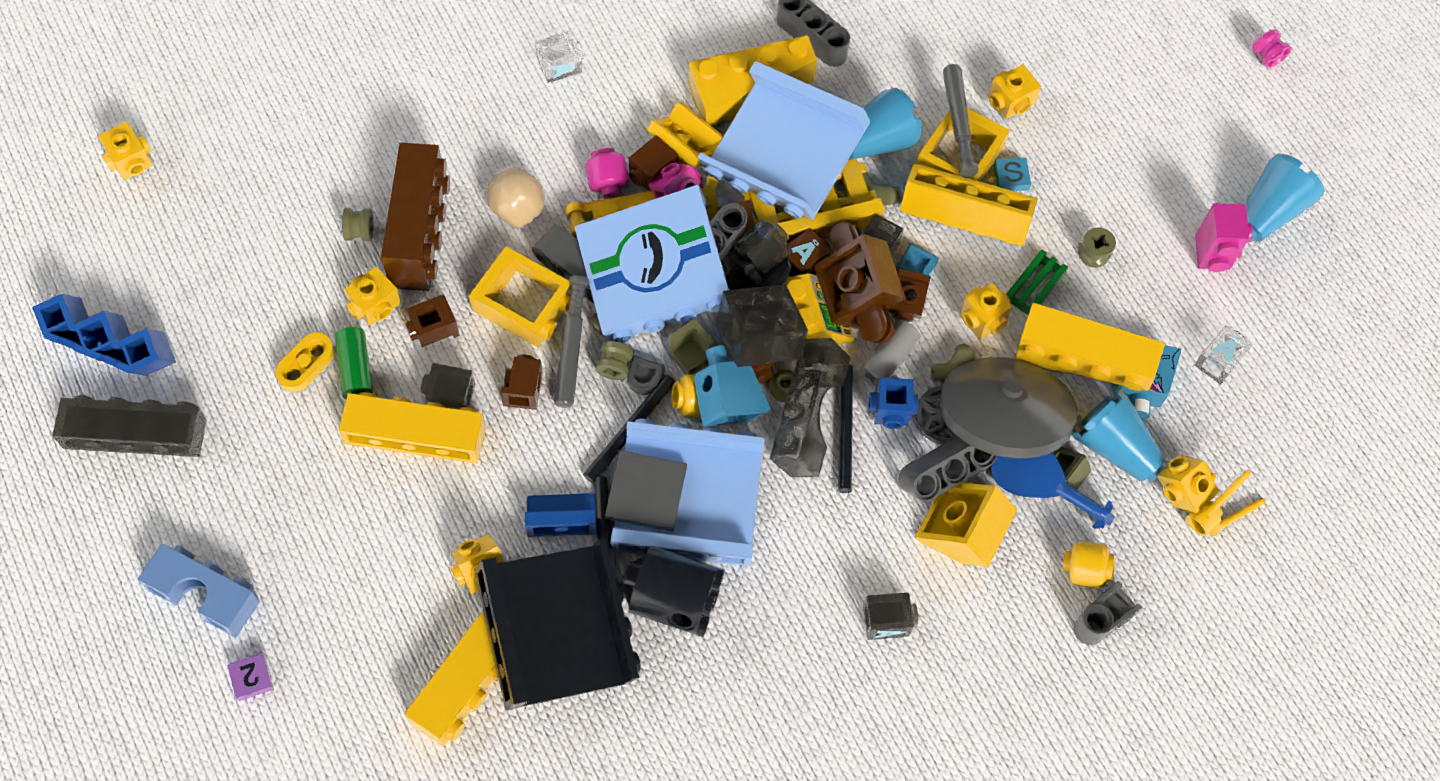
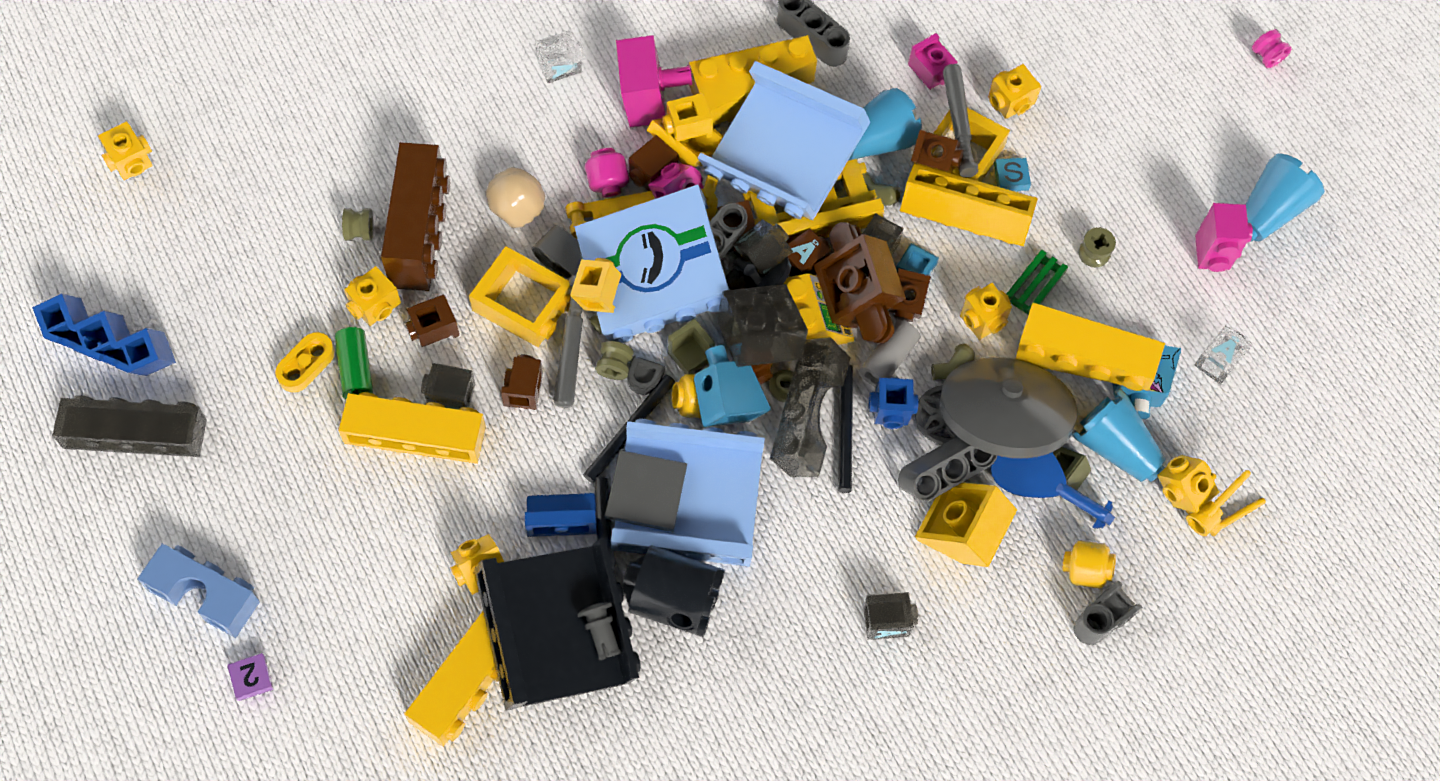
(596, 285): none -> yellow brick
(601, 629): none -> dark grey pin
(644, 80): none -> dark pink brick
(688, 118): none -> yellow brick
(927, 142): none -> reddish brown brick
(929, 59): none -> dark pink brick

